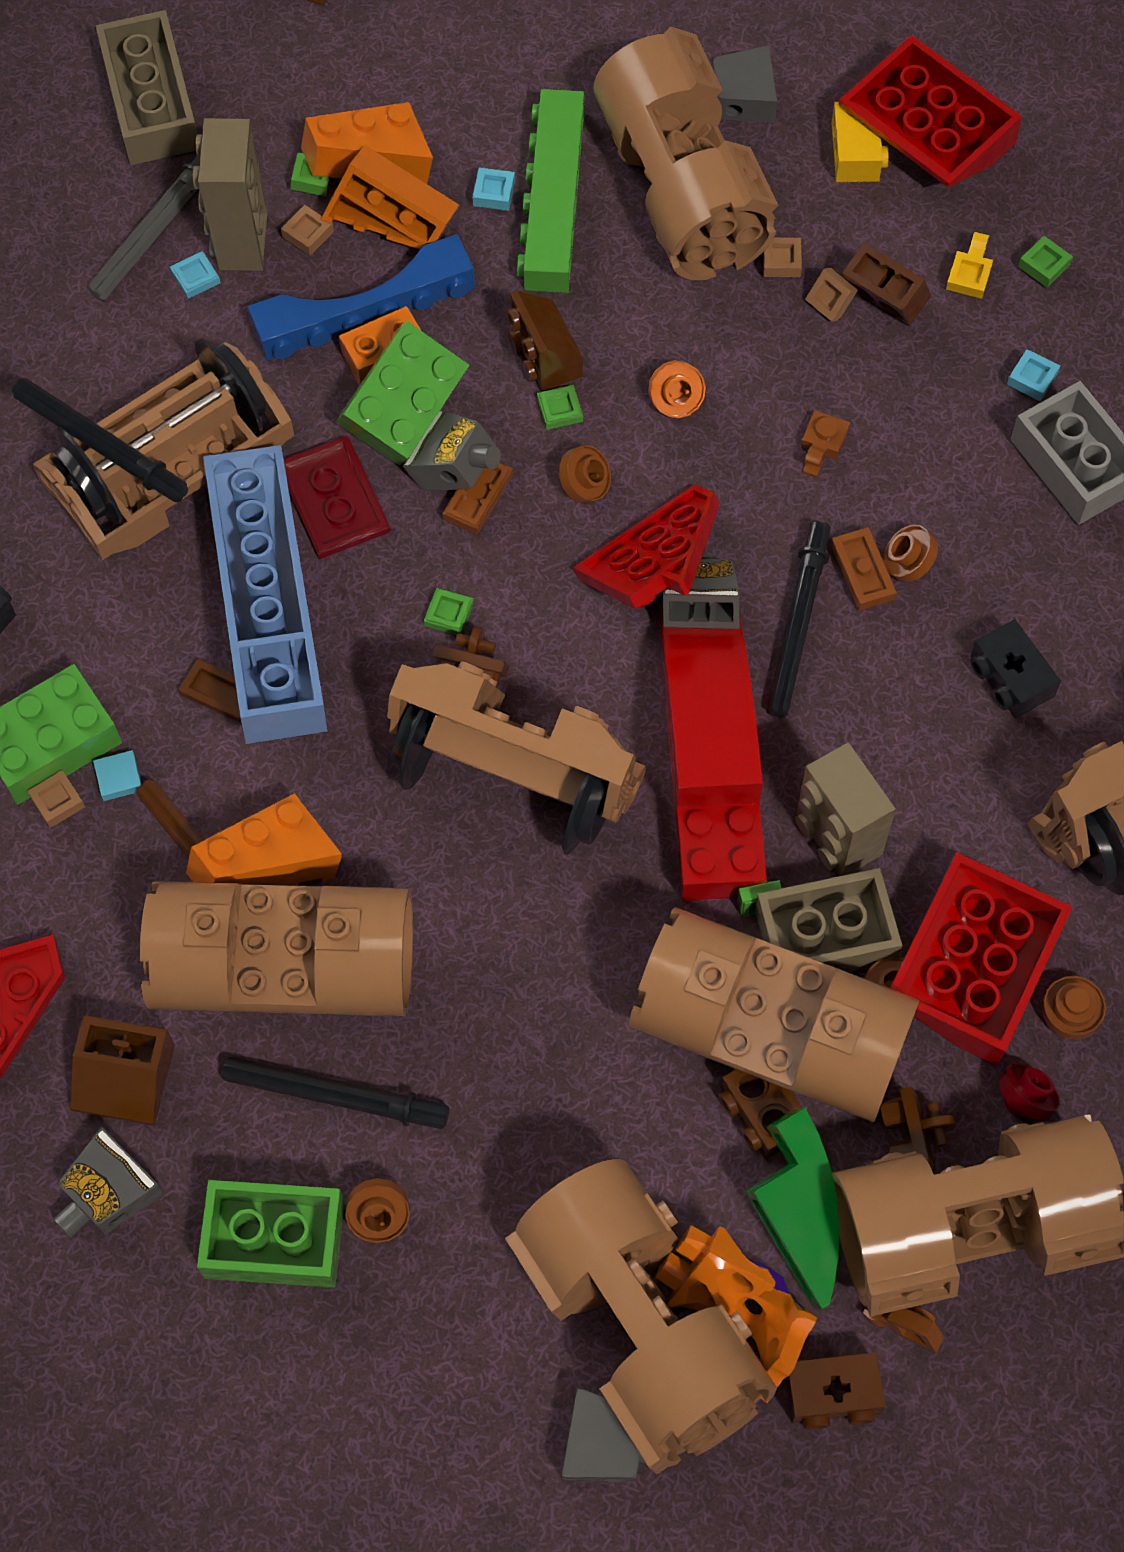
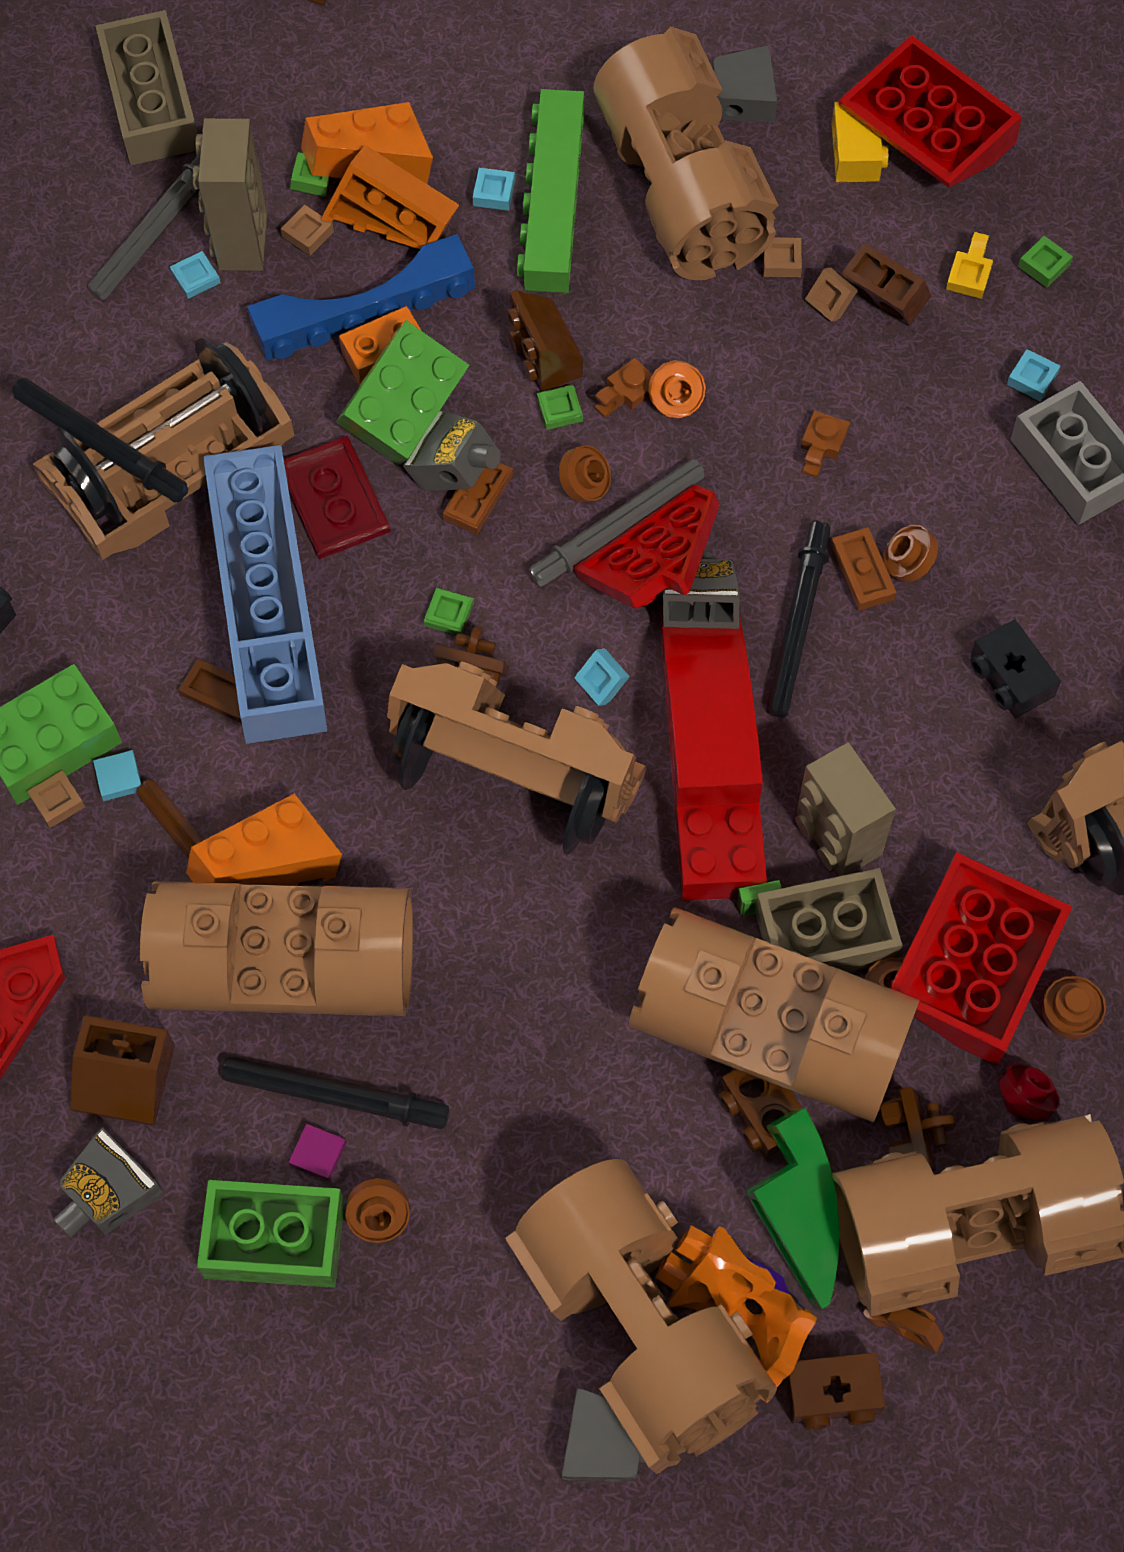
(317, 1152): none -> magenta tile
(565, 557): none -> dark grey axle
(601, 677): none -> medium azure plate
(625, 386): none -> dark orange plate

